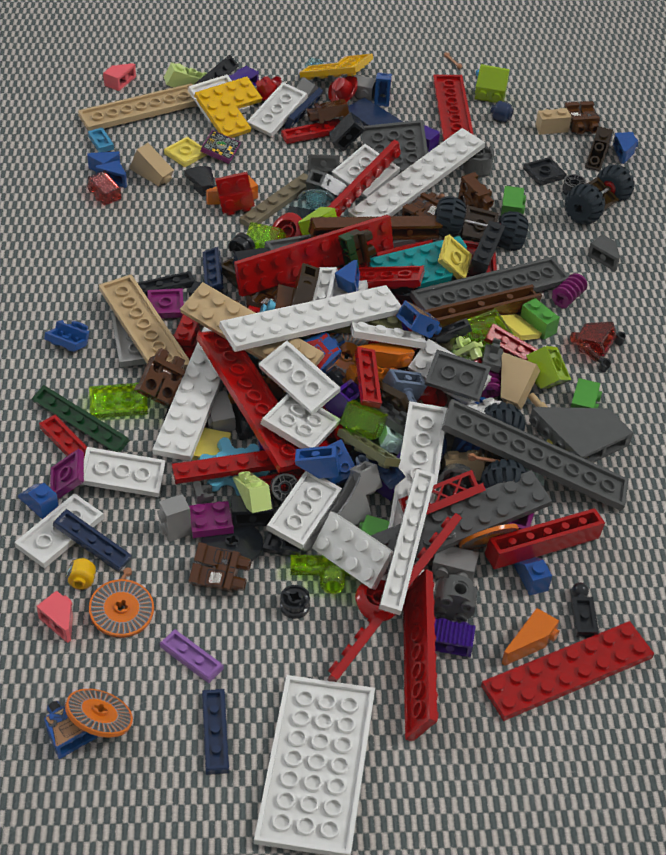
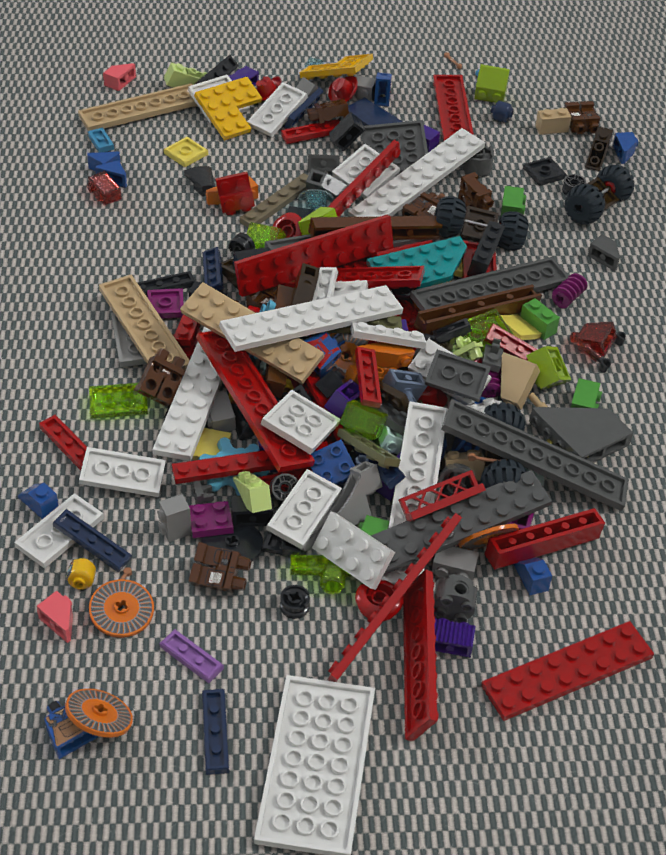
(67, 473): magenta tile -> none
(71, 336): blue slope -> none
(80, 419): dark green plate -> none
(151, 165): tan slope -> none
(220, 147): tile -> none
(299, 377): white plate -> none
(319, 461): blue slope -> none
(348, 277): blue slope -> none
(355, 246): hips -> none
(407, 542): white plate -> none
(423, 323): blue torso -> none
(454, 257): light yellow tile -> none
(532, 637): orange slope -> none
(583, 611): black plate -> none

